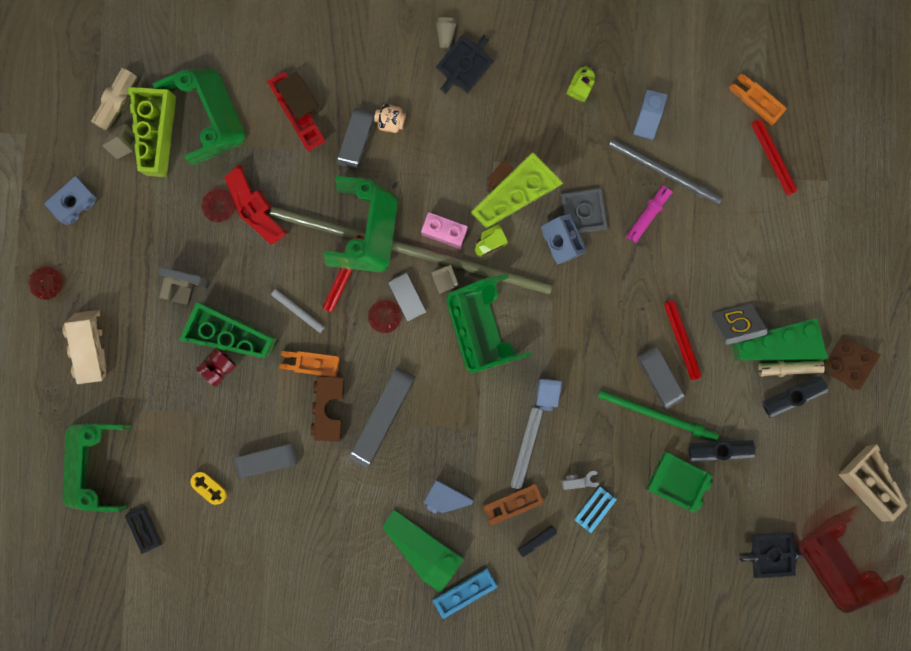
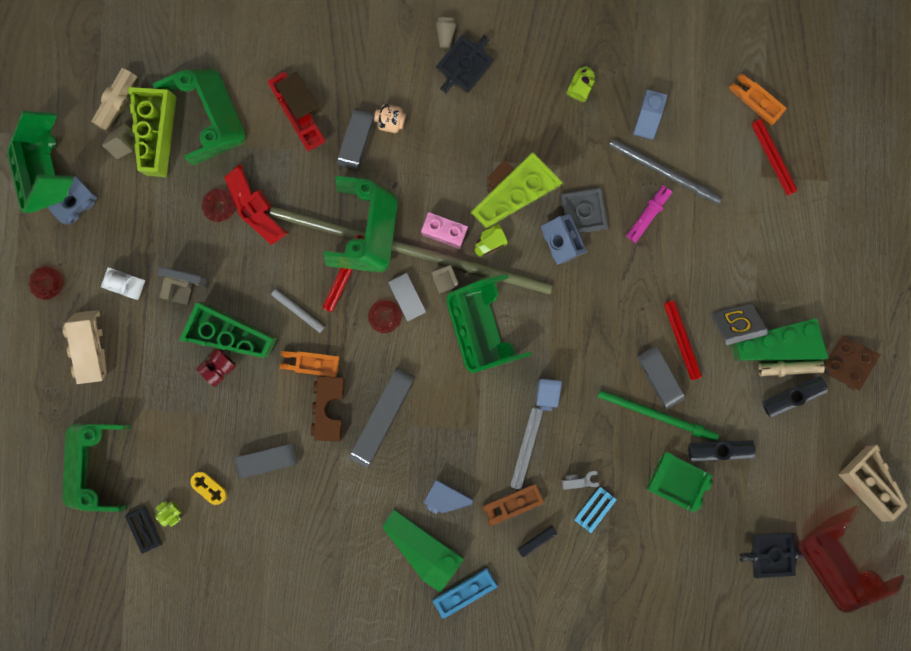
(32, 164): none -> green windscreen
(122, 283): none -> white piece
(168, 513): none -> lime gear

